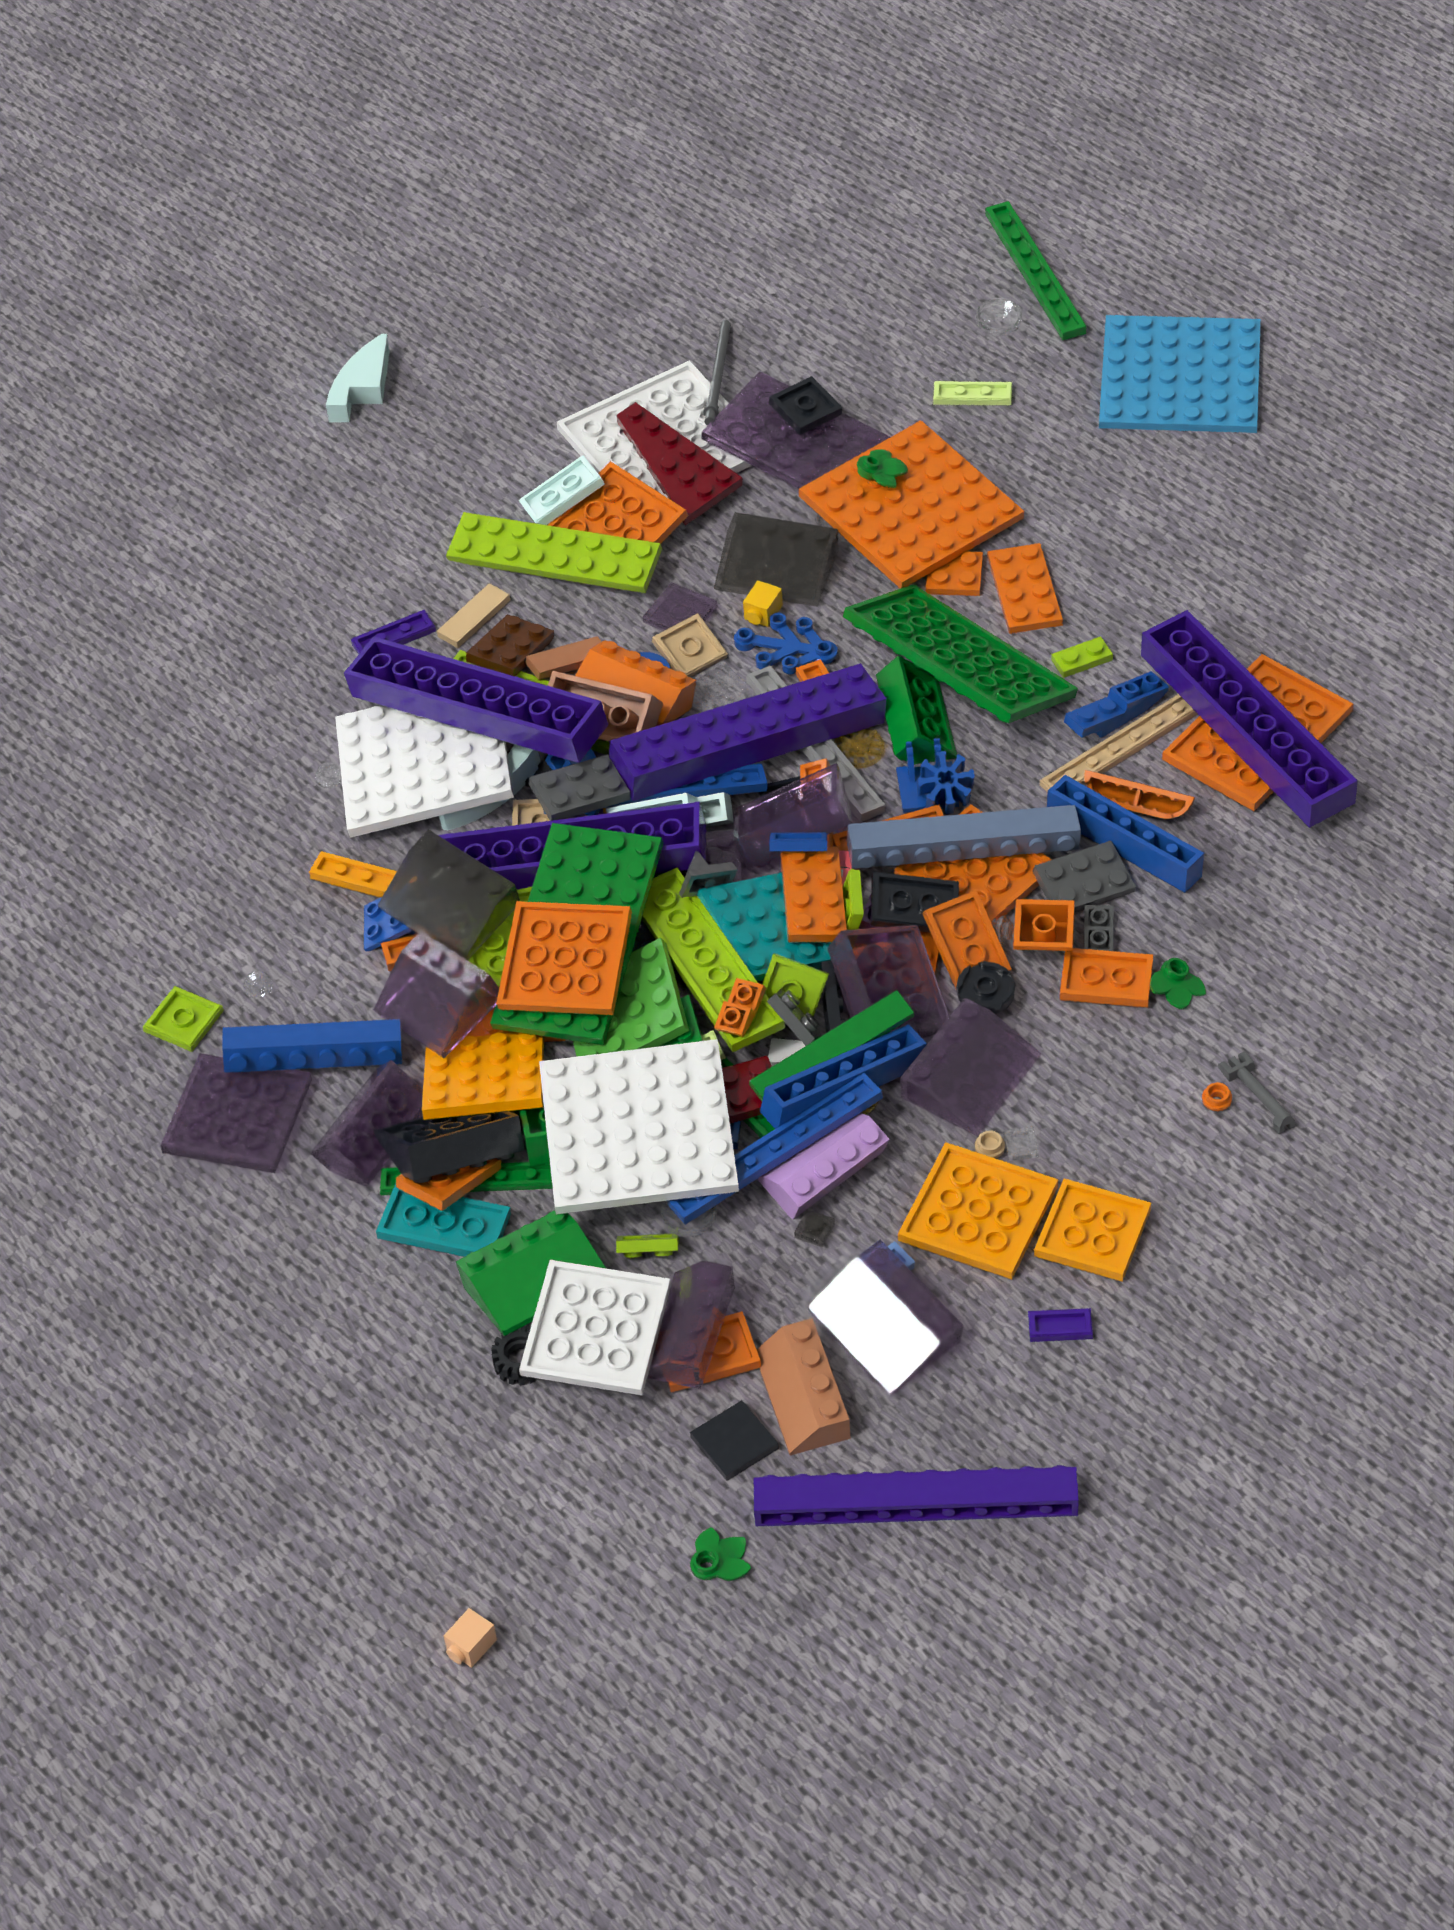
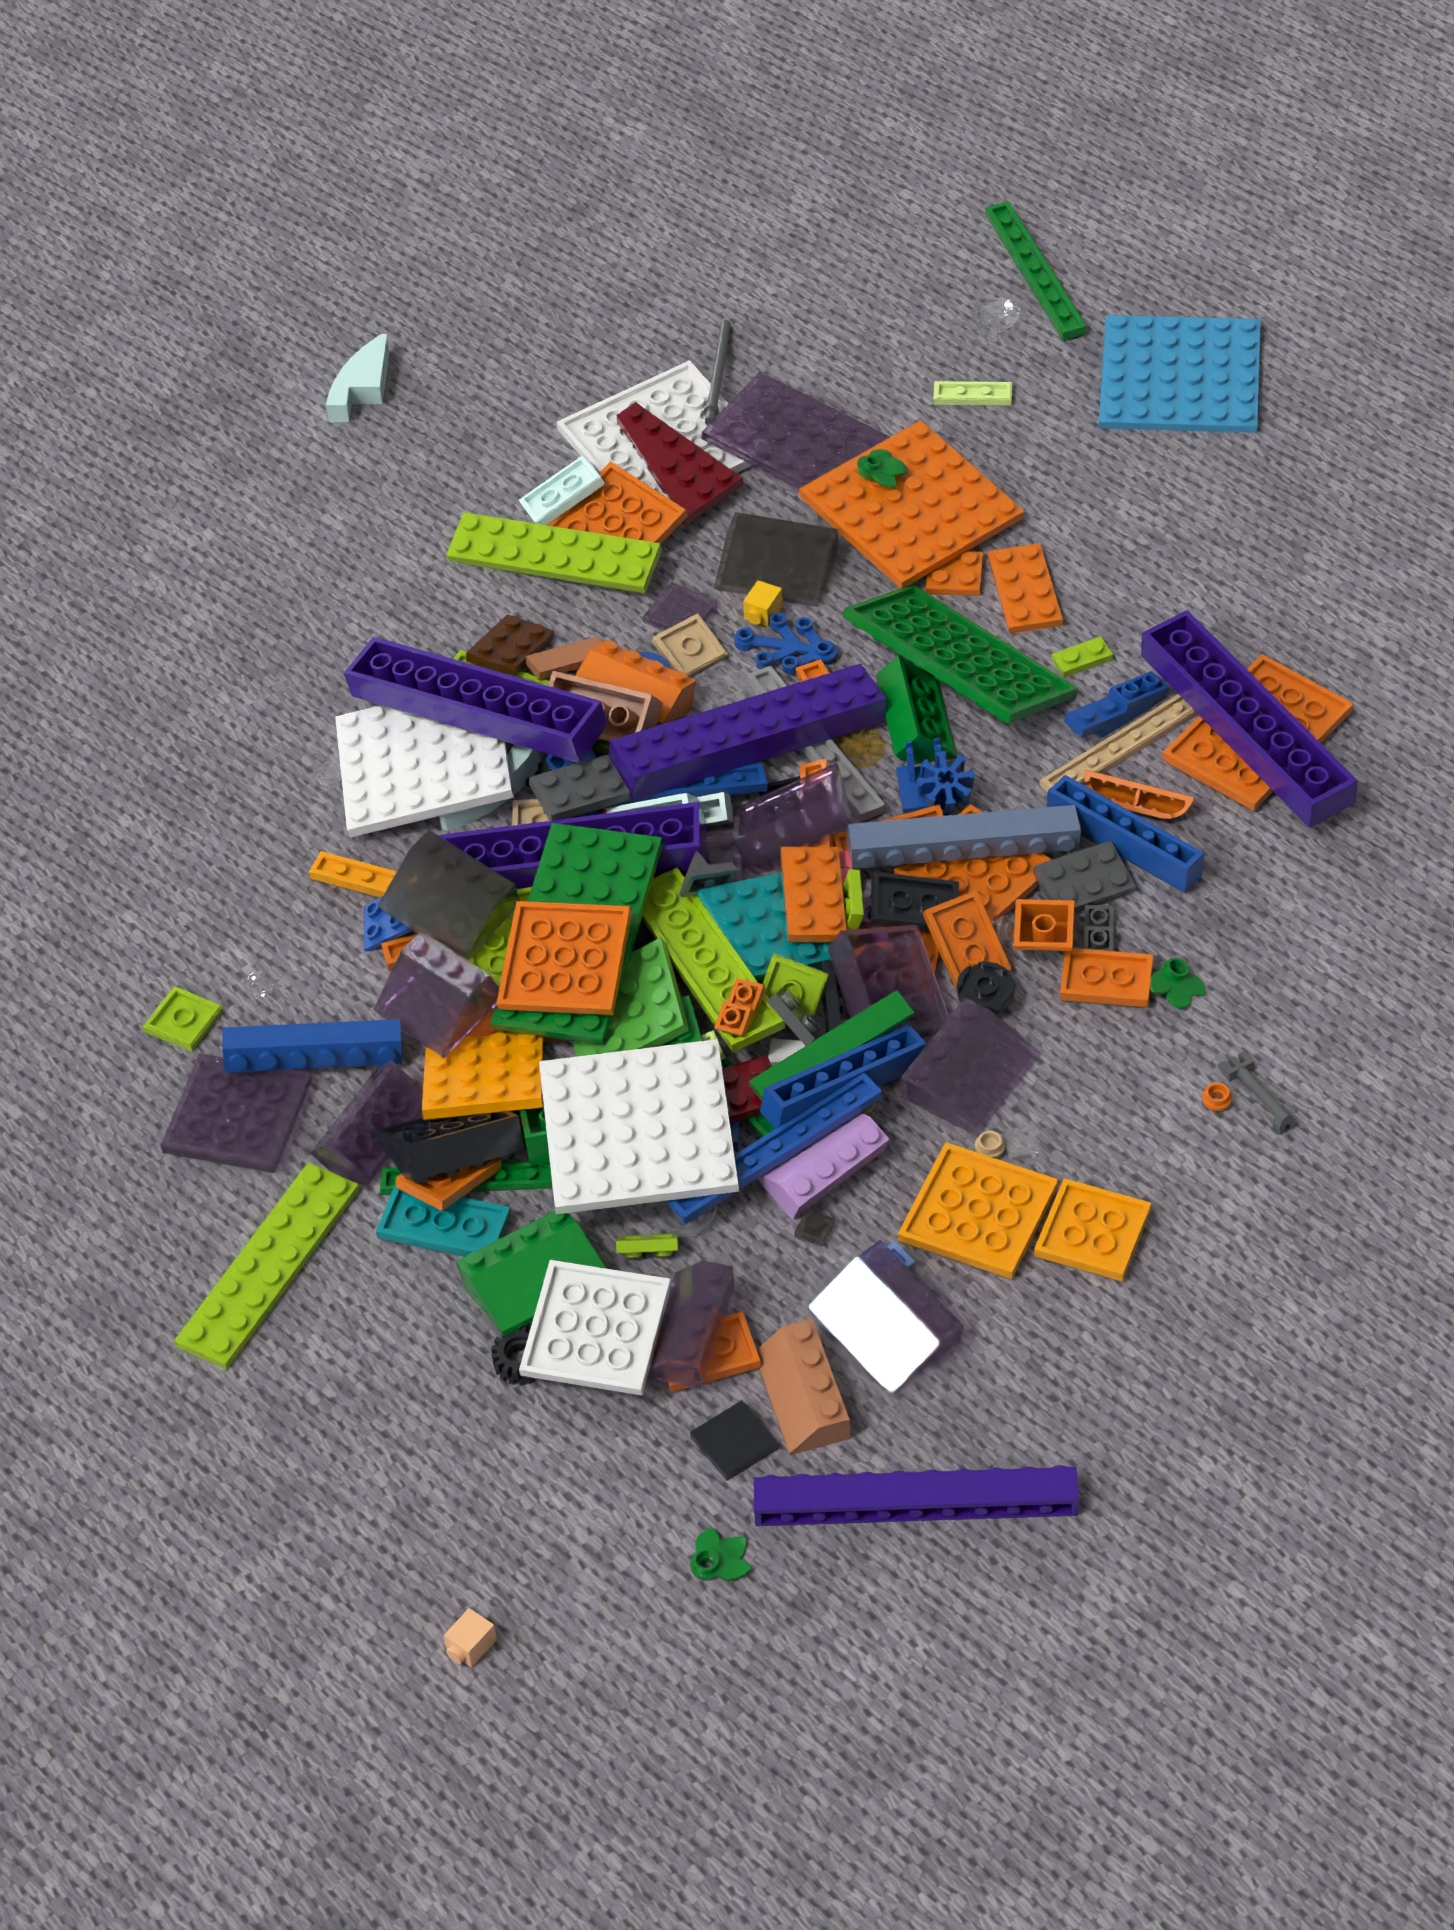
(266, 1266): none -> lime plate
(399, 631): dark purple tile -> none
(473, 615): tan tile -> none
(798, 841): blue tile -> none
(805, 405): black plate -> none
(1060, 1325): dark purple tile -> none

